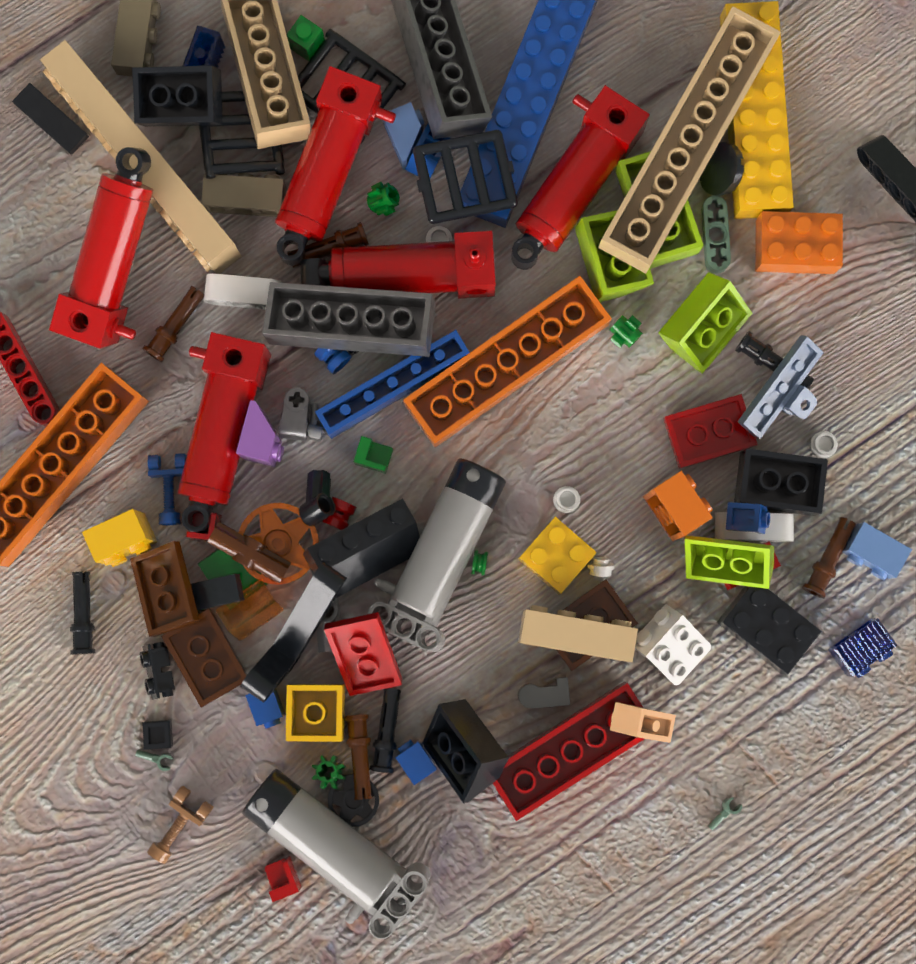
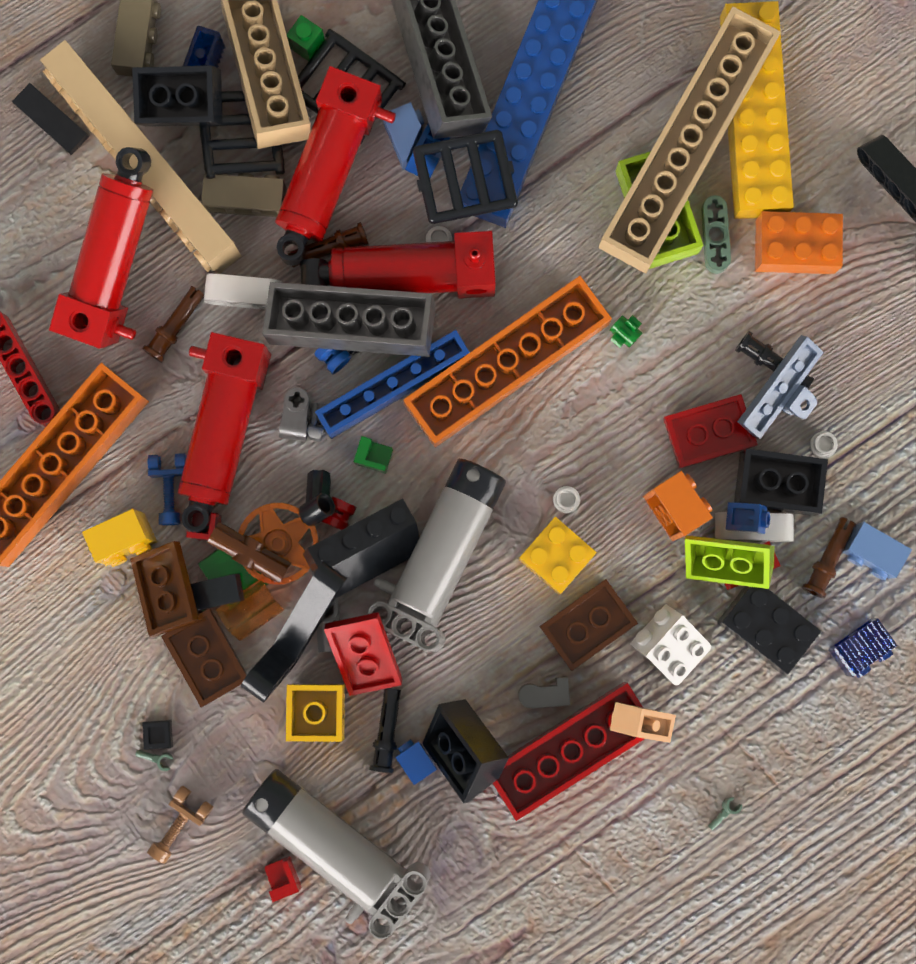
(82, 626): black pin -> none
(153, 661): black hinge -> none
(259, 439): medium lavender slope -> none
(267, 712): blue brick -> none
(321, 769): green gear -> none
(352, 807): black wheel -> none
(358, 742): reddish brown pin -> none
(383, 199): green gear -> none
(479, 562): green bush -> none
(578, 635): tan brick -> none
(600, 567): white plate -> none
(606, 136): red piece -> none
(607, 275): lime slope -> none
(705, 321): lime slope -> none
(723, 170): black tile -> none

